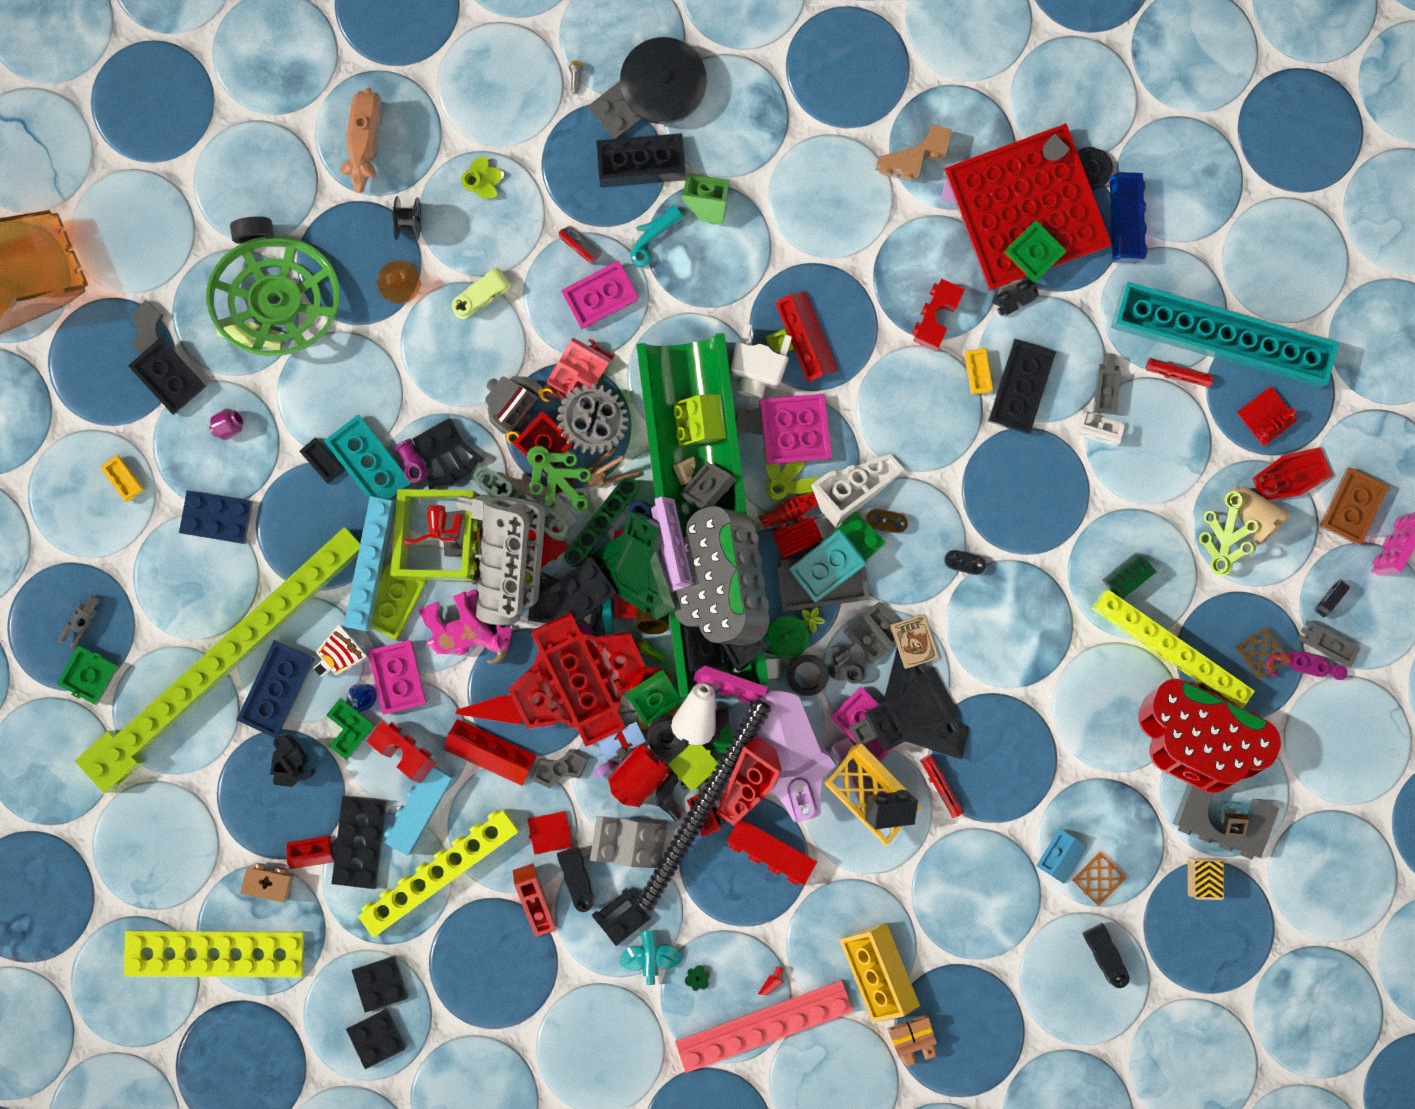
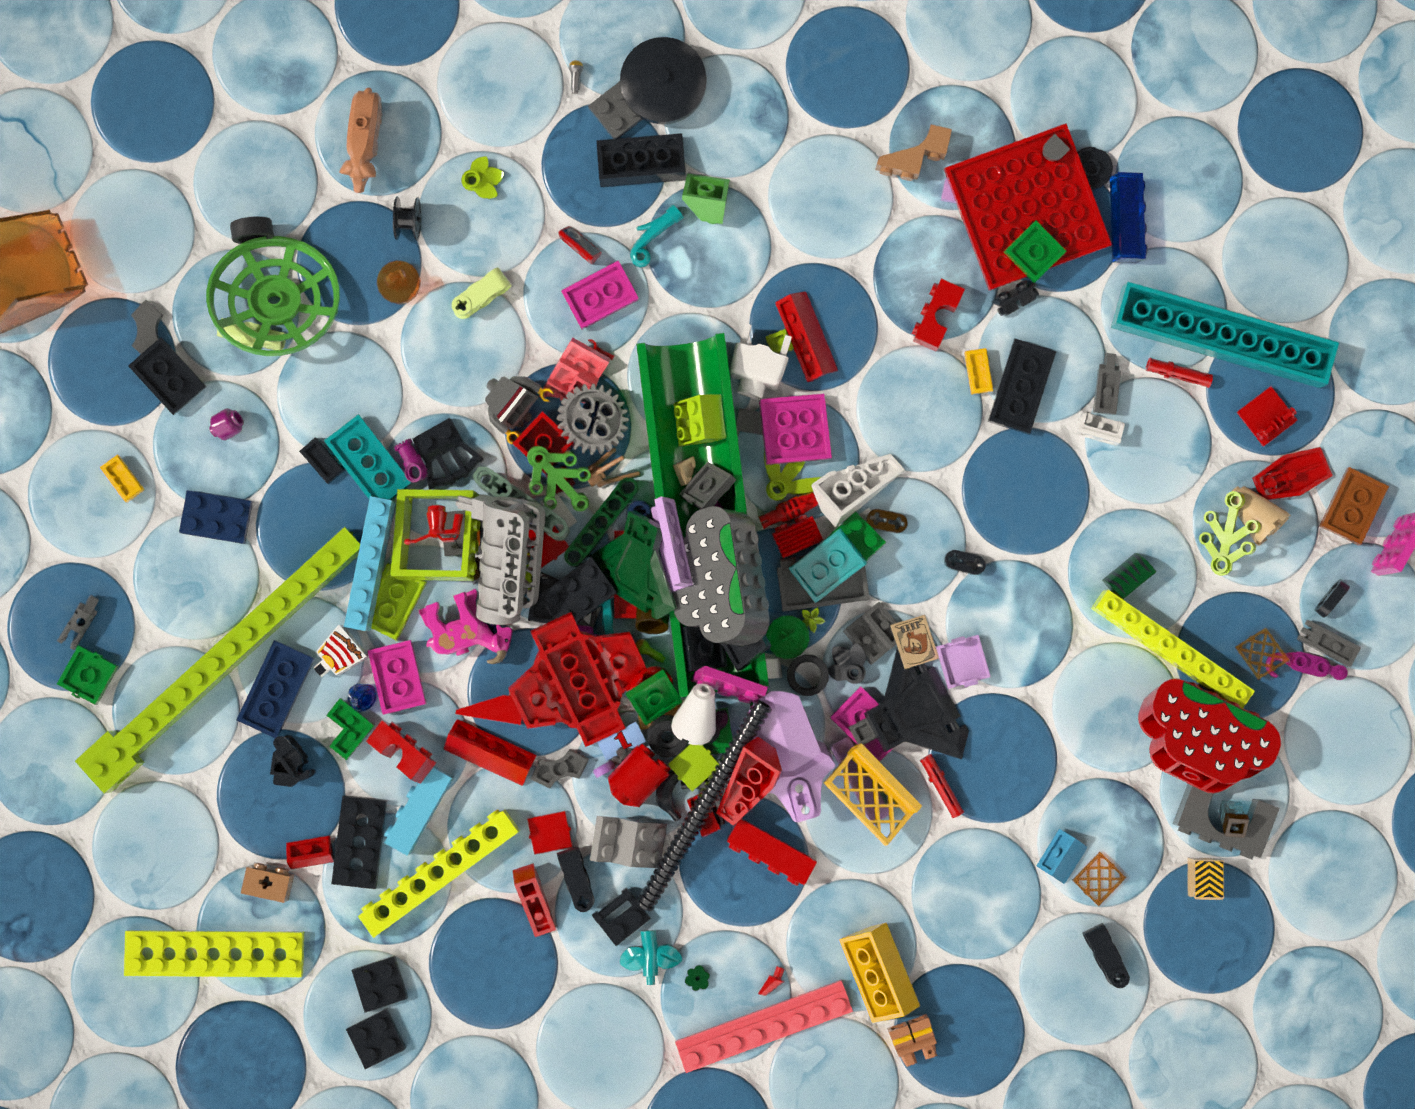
(891, 809): black brick -> none
(963, 661): none -> lavender piece

